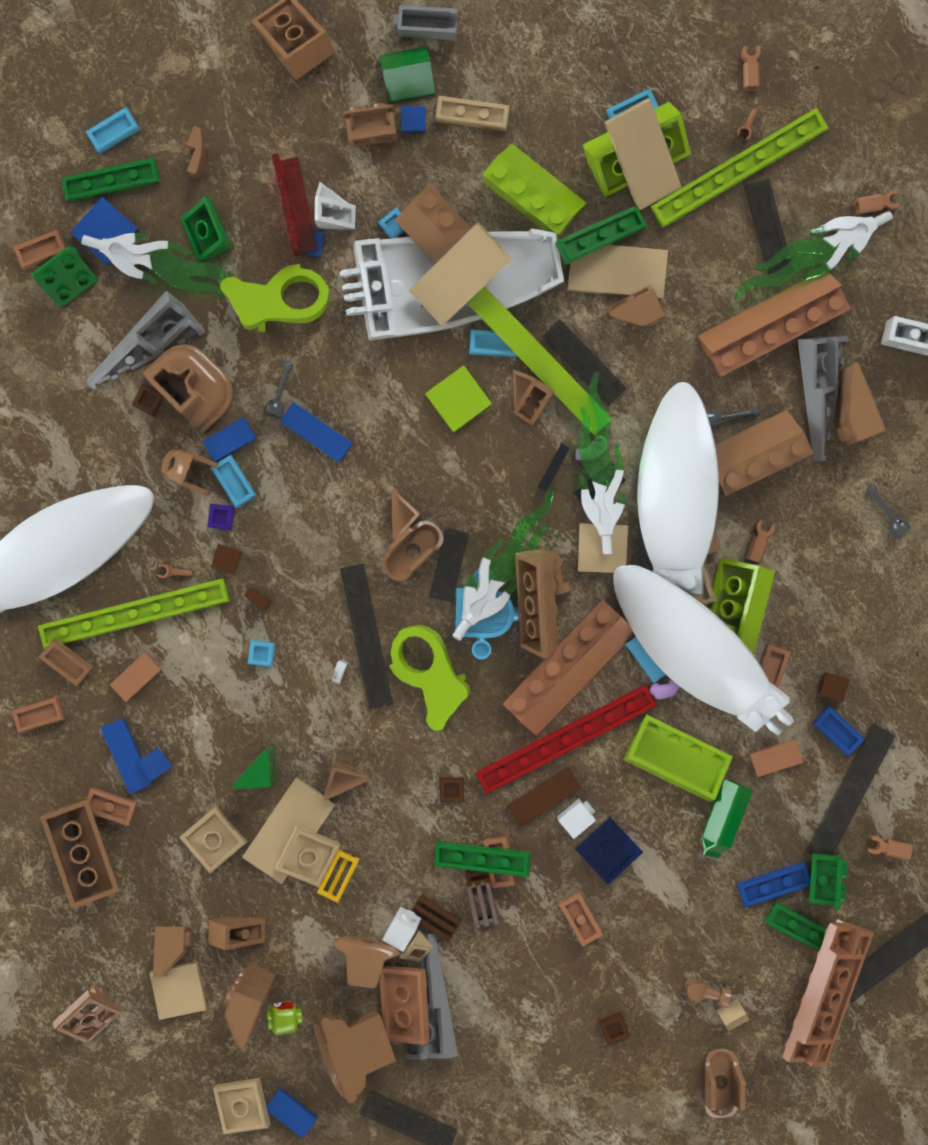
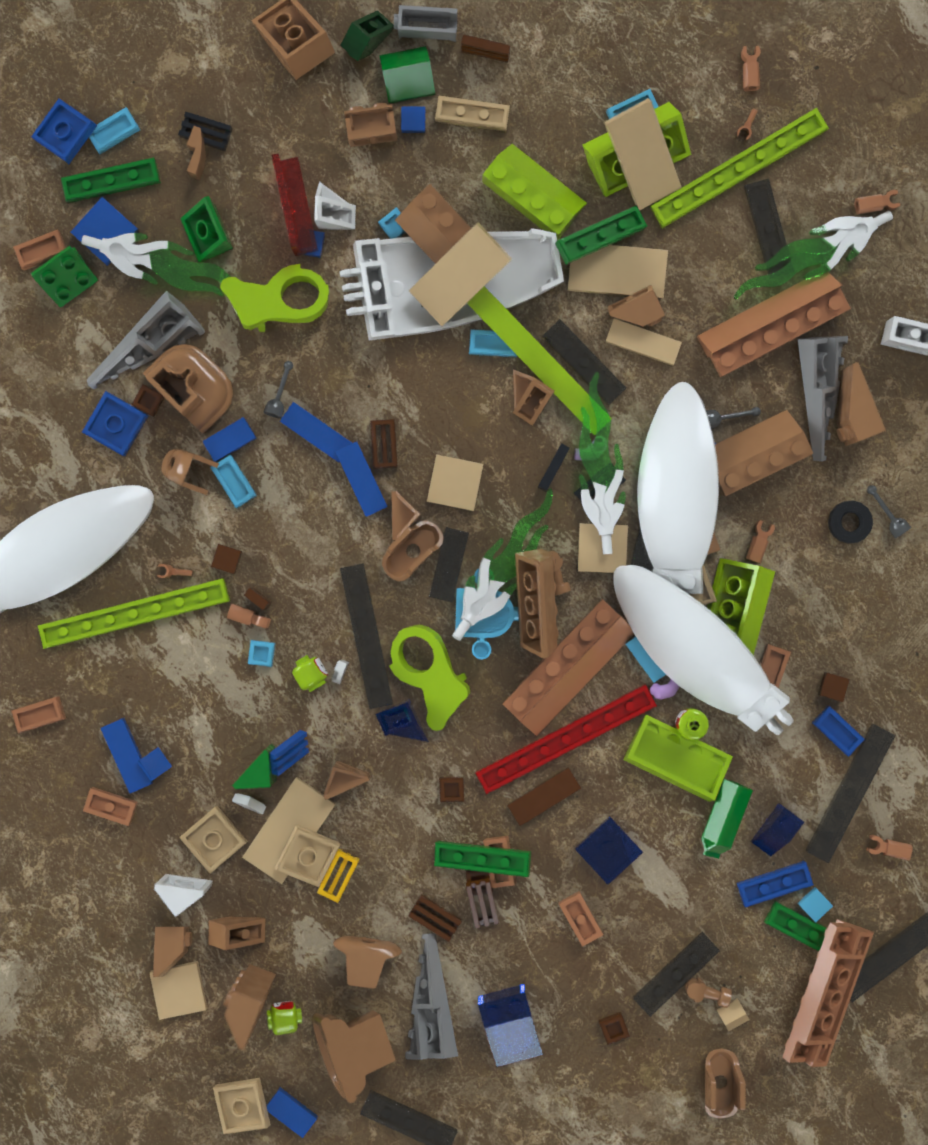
(64, 131): none -> blue tile
(65, 662): medium nougat tile -> none
(79, 853): medium nougat slope -> none
(87, 1031): medium nougat piece -> none
(115, 423): none -> blue tile
(136, 676): nougat tile -> none
(181, 891): none -> white slope
(205, 121): none -> black tile
(221, 516): dark purple tile -> none
(247, 616): none -> nougat bar
(249, 803): none -> white tile
(288, 754): none -> blue tile
(309, 673): none -> lime head
(361, 478): none -> blue tile
(366, 35): none -> dark green slope
(385, 464): none -> reddish brown tile
(401, 721): none -> clear blue slope
(401, 929): white brick -> none
(404, 1004): nougat plate -> none
(417, 948): tan slope -> none
(455, 482): none -> tan tile
(458, 399): lime tile -> none
(485, 48): none -> reddish brown tile
(509, 1025): none -> slope
(577, 817): white brick -> none
(643, 342): none -> tan tile
(676, 974): none -> clear smoke tile
(690, 715): none -> lime head
(776, 758): nougat tile -> none
(777, 830): none -> clear blue slope
(815, 904): none -> medium azure tile
(827, 878): green bracket -> none
(862, 513): none -> black tyre

